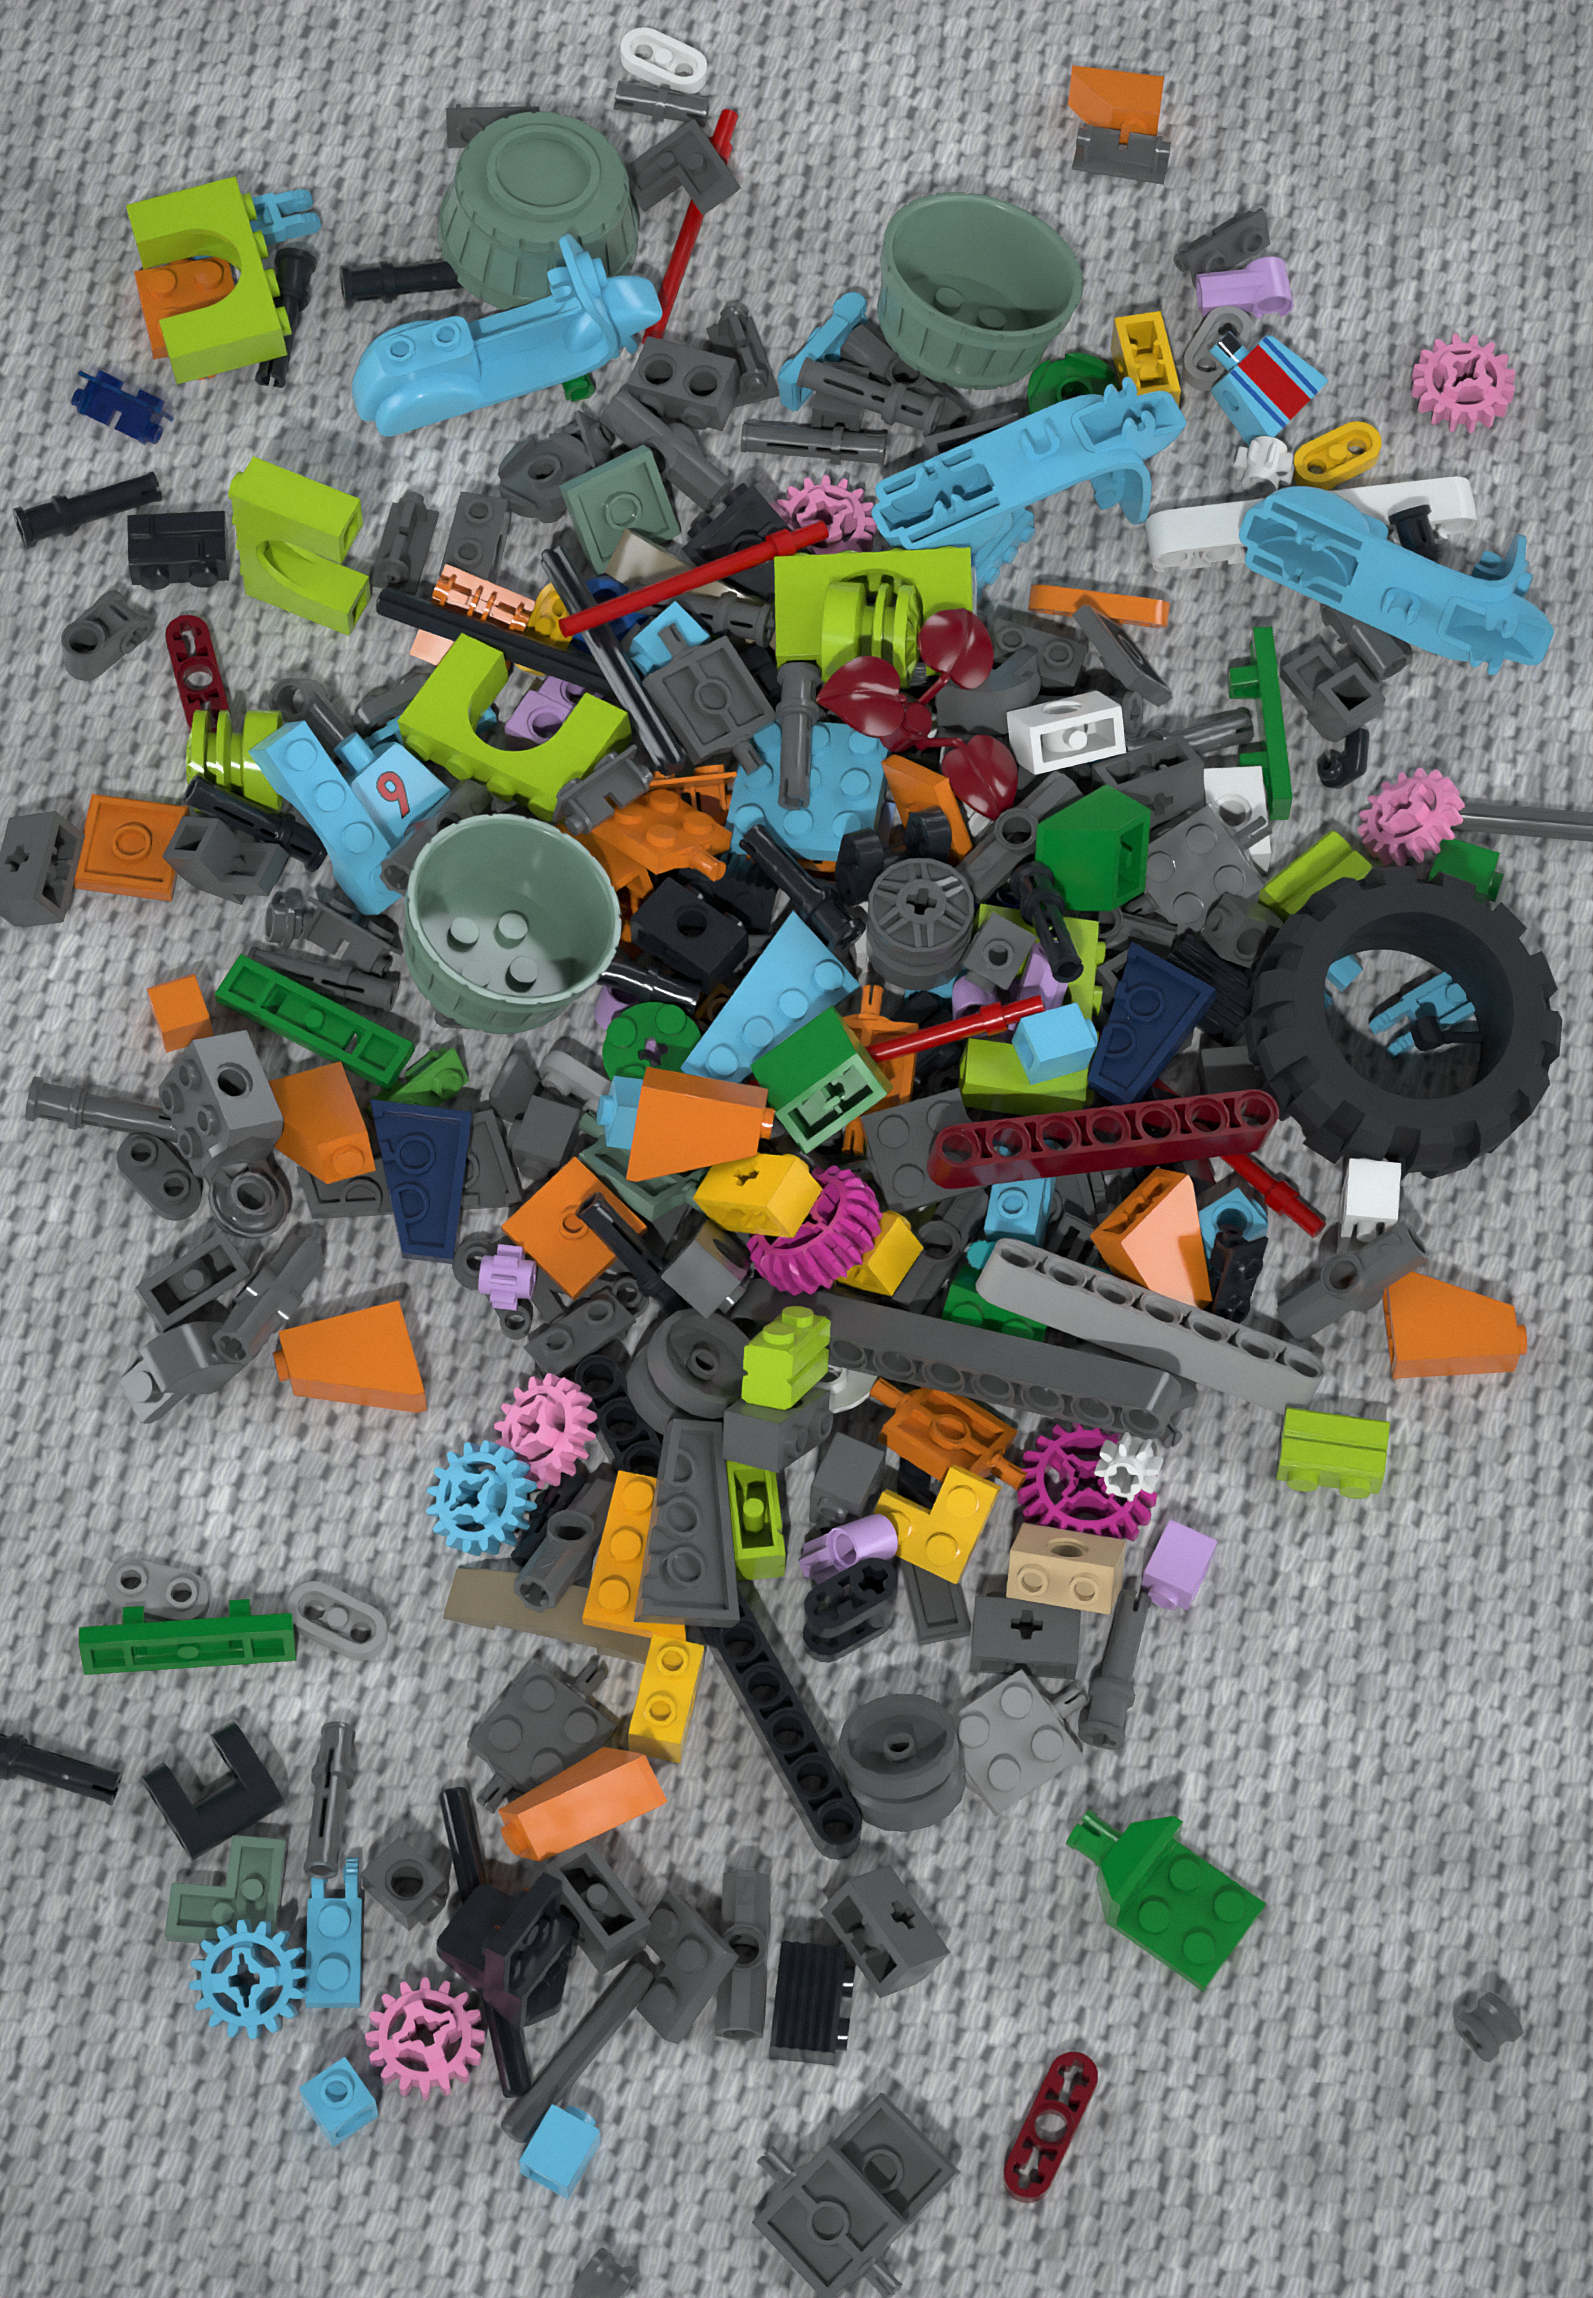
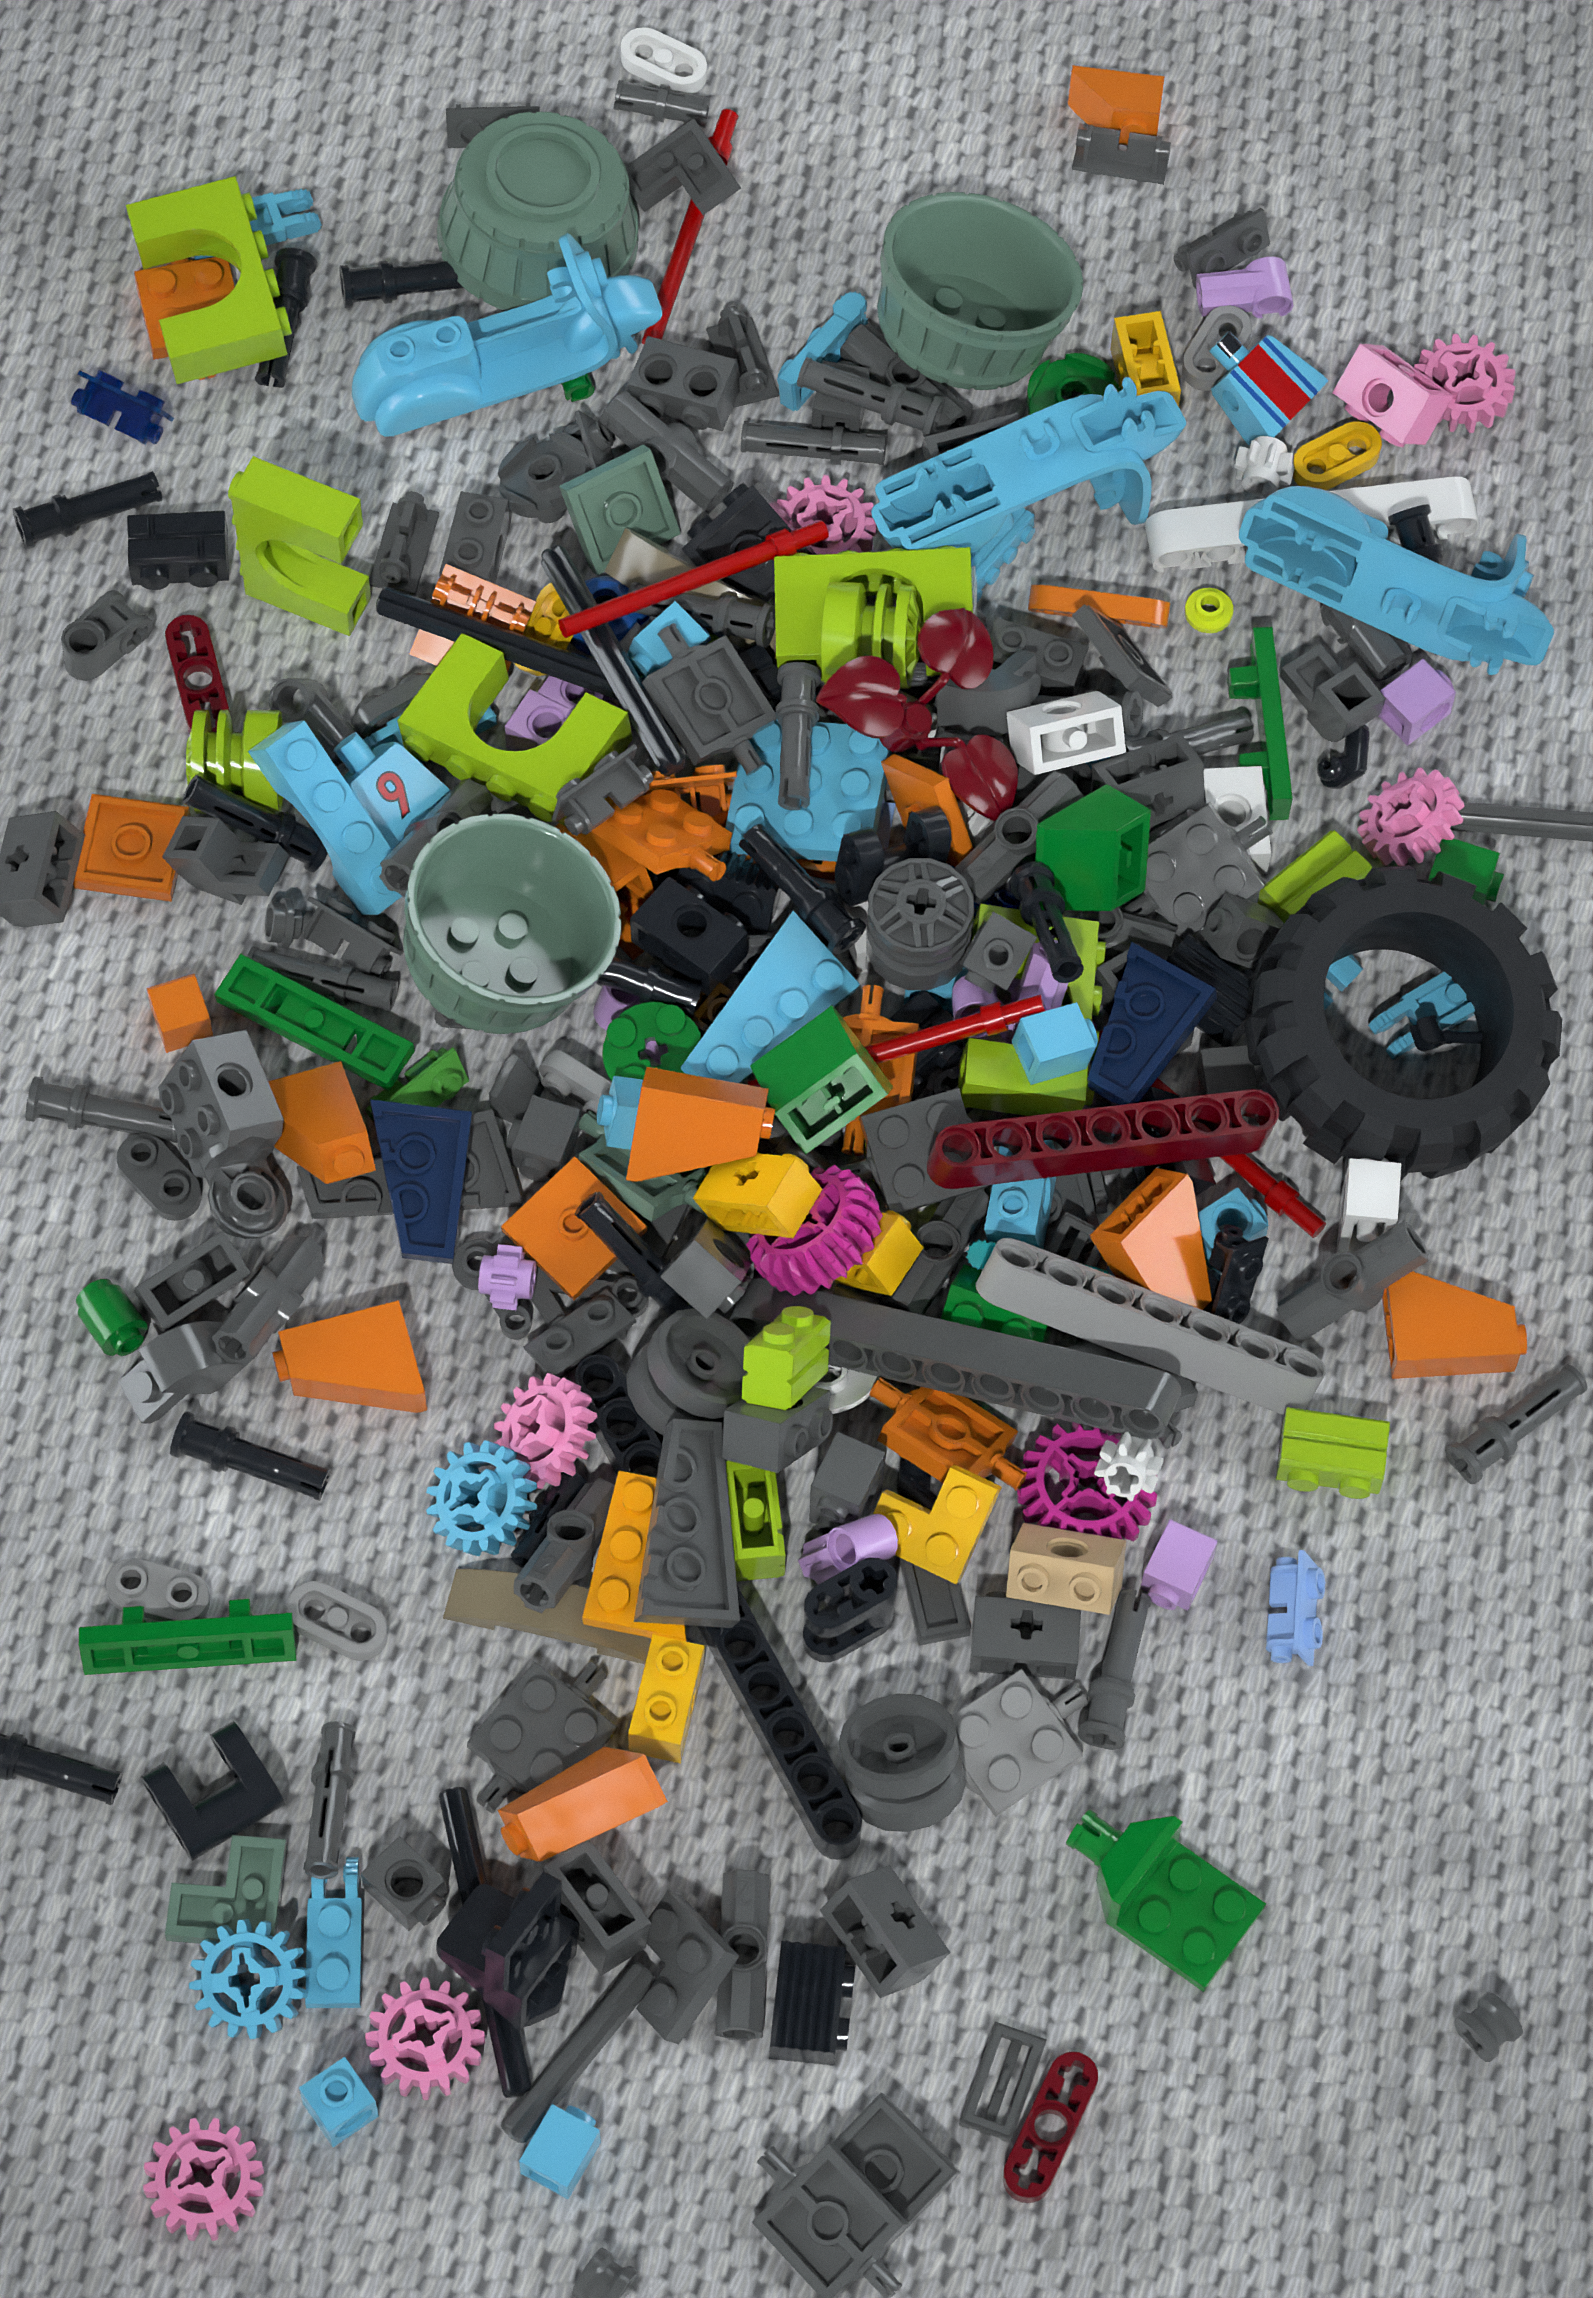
(111, 1318): none -> green brick
(185, 2191): none -> bright pink gear
(227, 1450): none -> black pin
(988, 2126): none -> dark grey tile
(1208, 621): none -> neon yellow plate
(1298, 1590): none -> light blue hinge
(1416, 401): none -> bright pink brick
(1417, 701): none -> lavender brick
(1495, 1431): none -> dark grey pin

